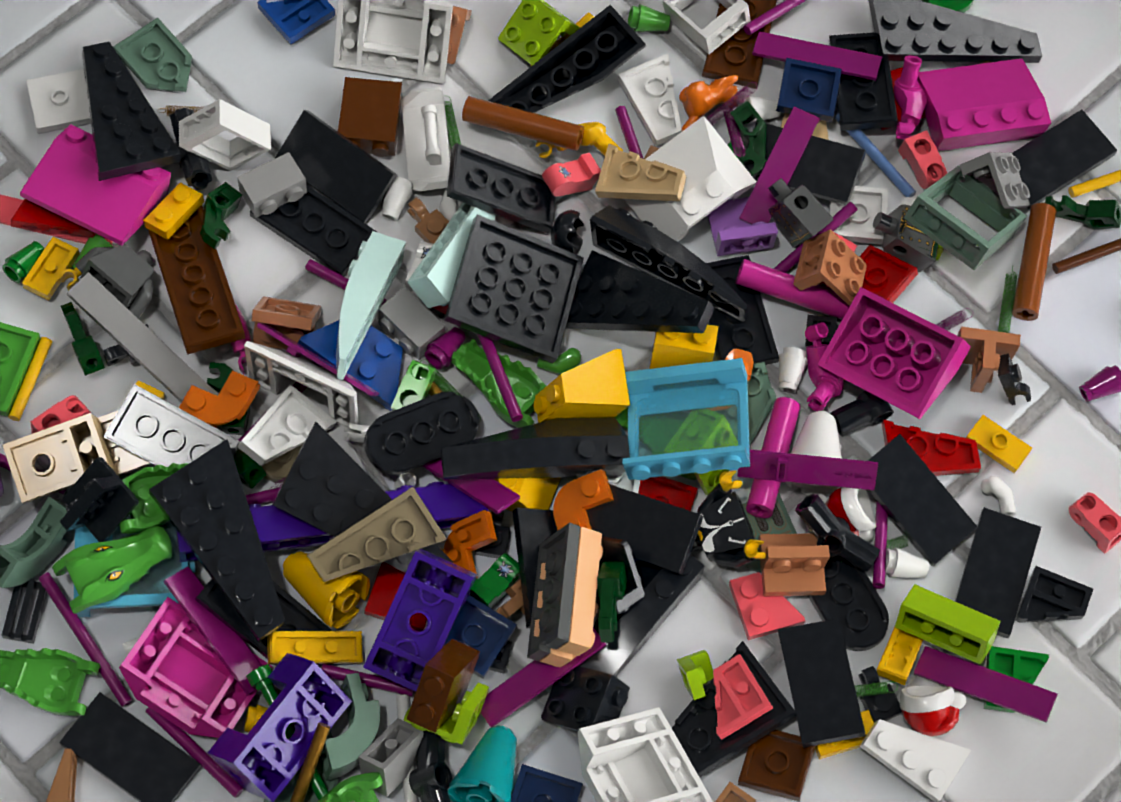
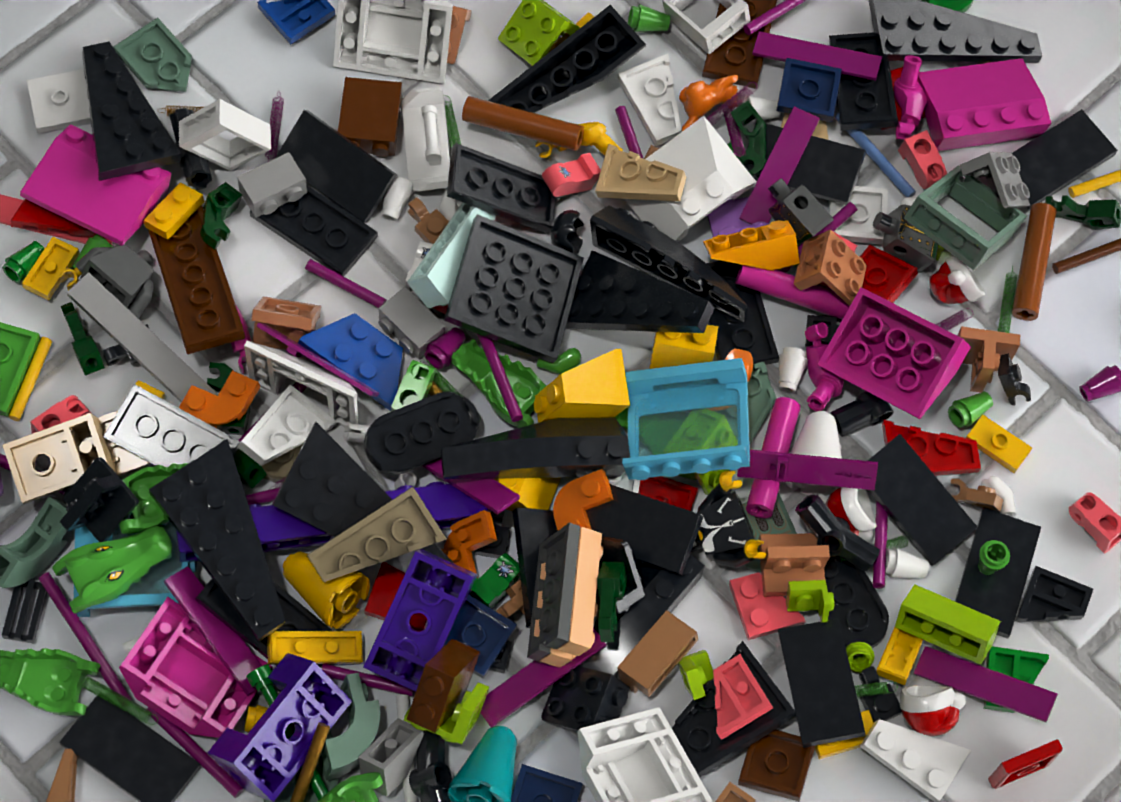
(140, 709): none -> bright green piece
(274, 123): none -> magenta piece
(365, 291): light aqua slope -> none
(657, 654): none -> medium nougat piece
(760, 247): none -> light orange slope
(810, 596): none -> lime bracket
(862, 662): none -> lime plate
(955, 283): none -> piece
(969, 409): none -> bright green cone
(981, 497): none -> medium nougat plate
(993, 557): none -> bright green cone
(1025, 764): none -> red tile

